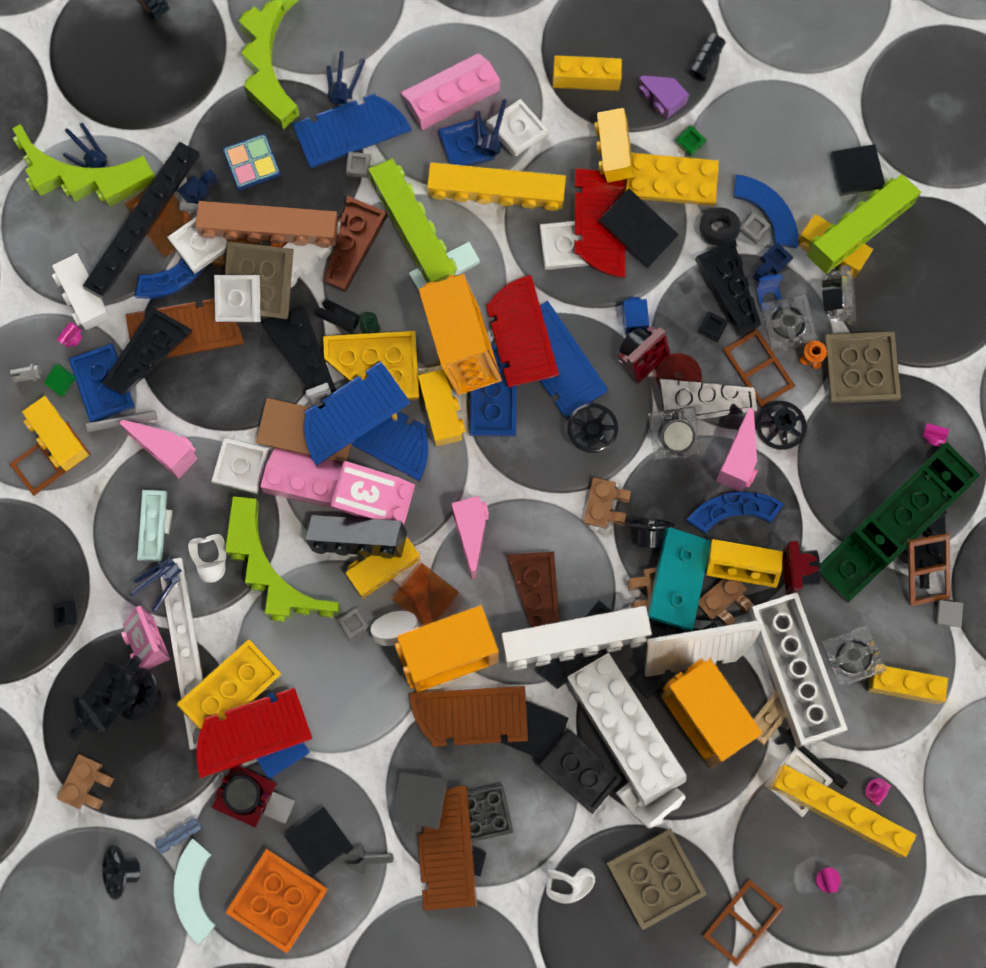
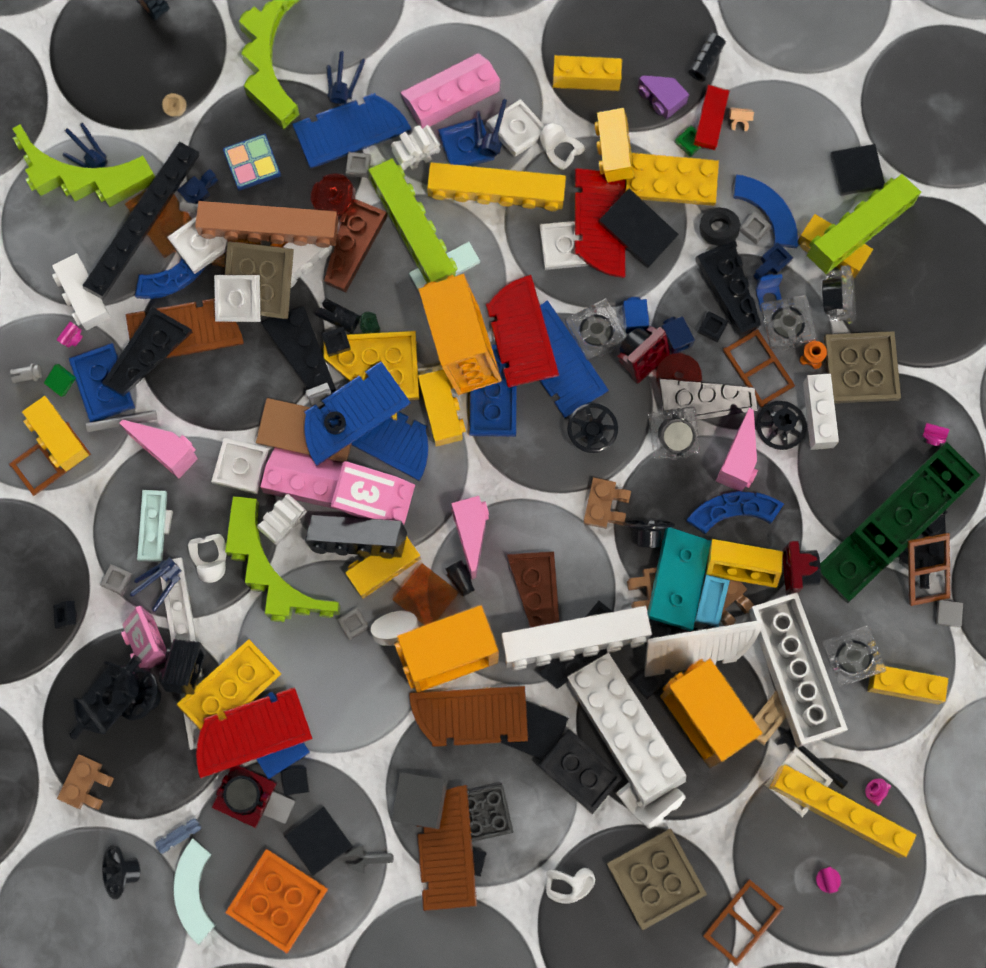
(116, 579): none -> light grey tile
(174, 105): none -> tan tile
(182, 666): none -> black brick
(282, 519): none -> white gear
(295, 781): none -> black tile
(330, 186): none -> clear red plate
(336, 341): none -> black tile
(337, 429): none -> black bush
(415, 147): none -> white gear
(460, 577): none -> black cone
(552, 136): none -> white piece
(596, 331): none -> clear piece
(678, 334): none -> dark blue brick
(711, 117): none -> red tile
(712, 601): none -> medium azure tile
(740, 115): none -> light nougat tile
(820, 411): none -> white brick

